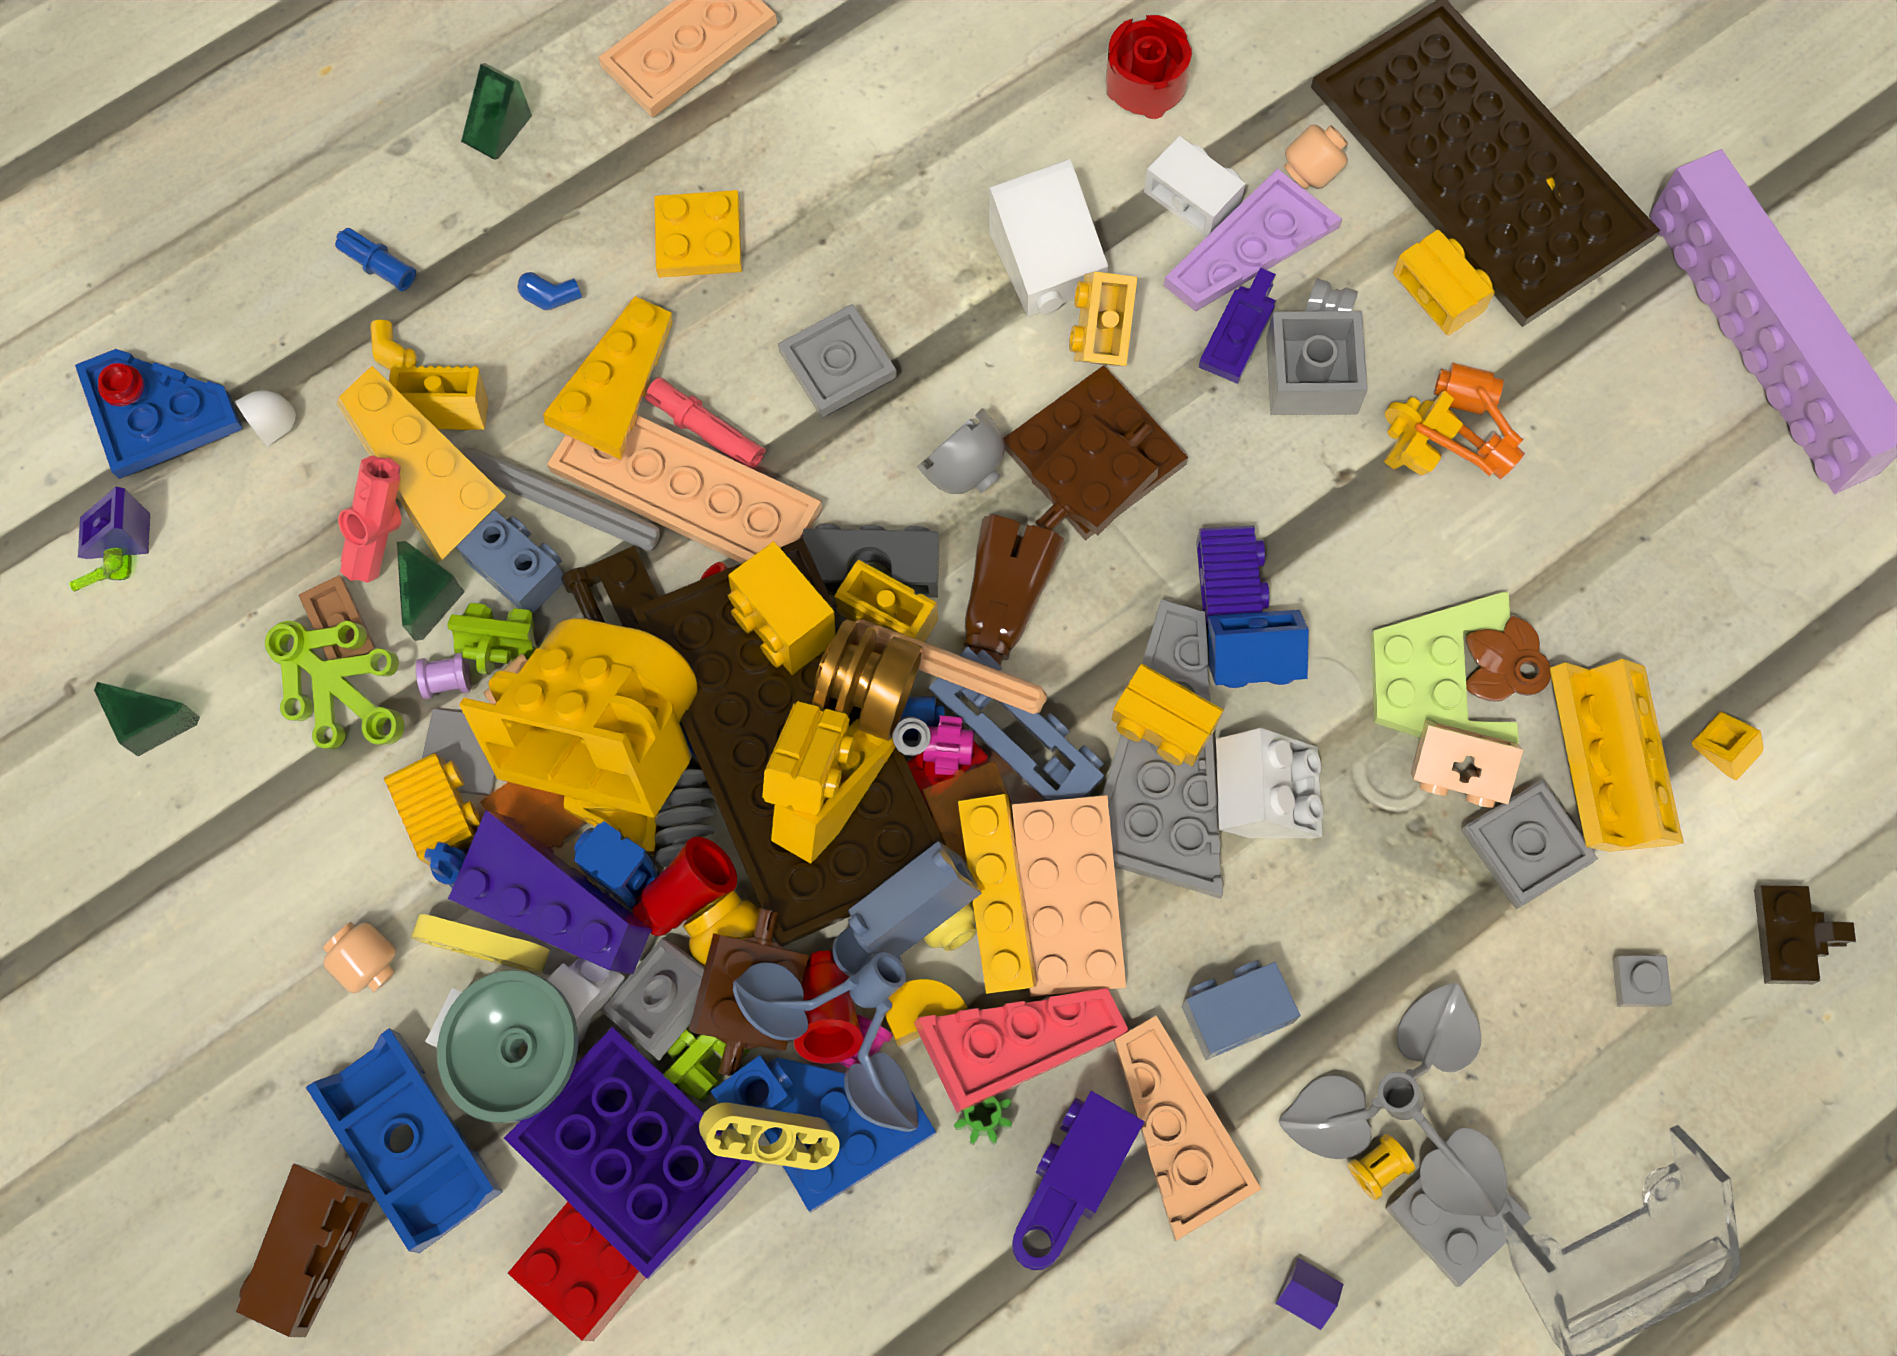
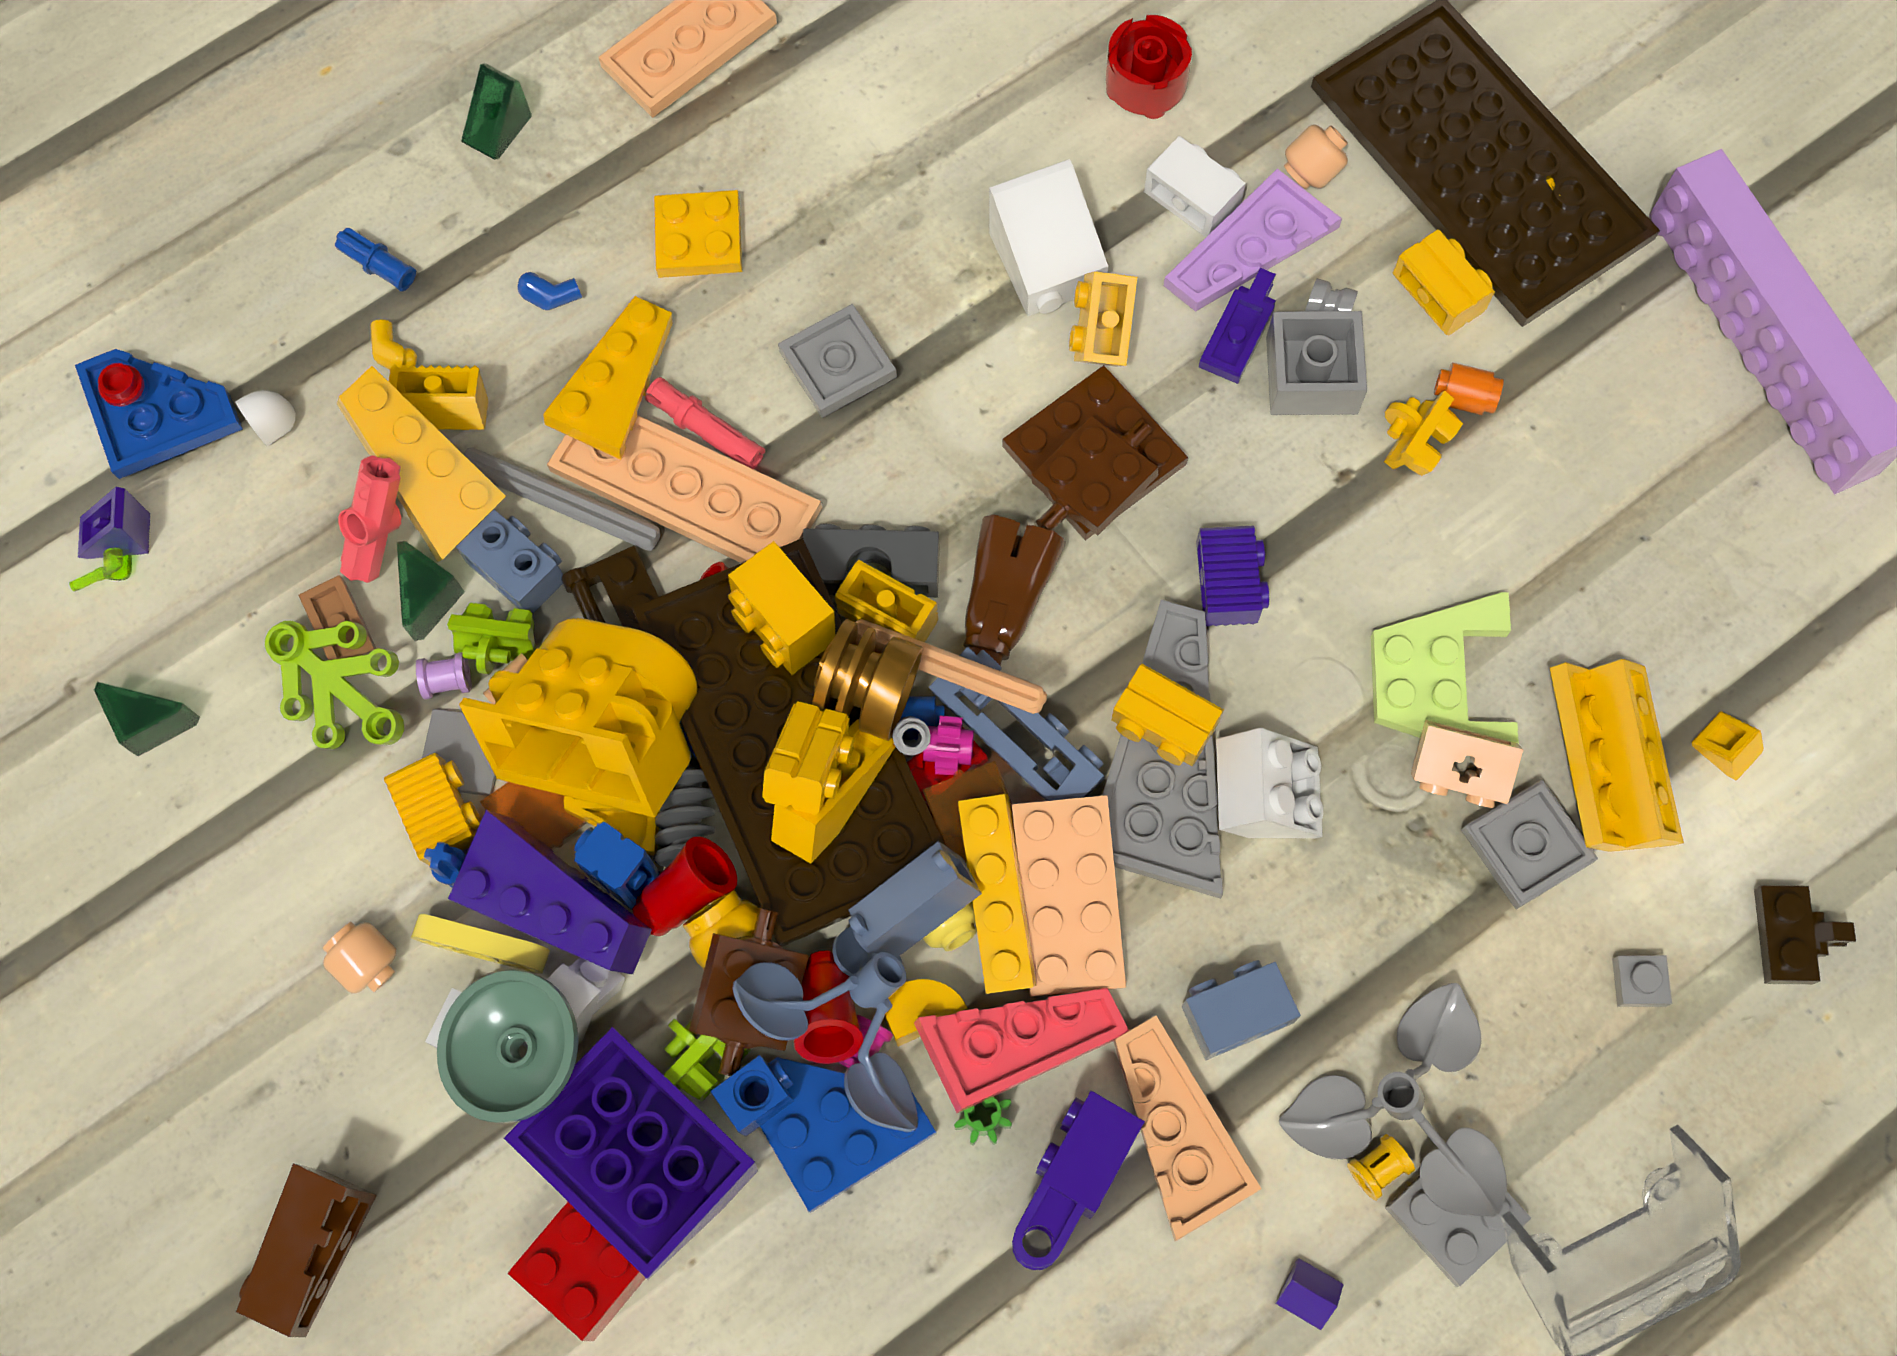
(438, 1176): blue piece -> none
(657, 998): light grey plate -> none
(754, 1121): light yellow beam -> none
(967, 457): light grey cylinder -> none
(1258, 648): blue brick -> none
(1496, 454): orange plant -> none
(1500, 661): dark orange plate -> none

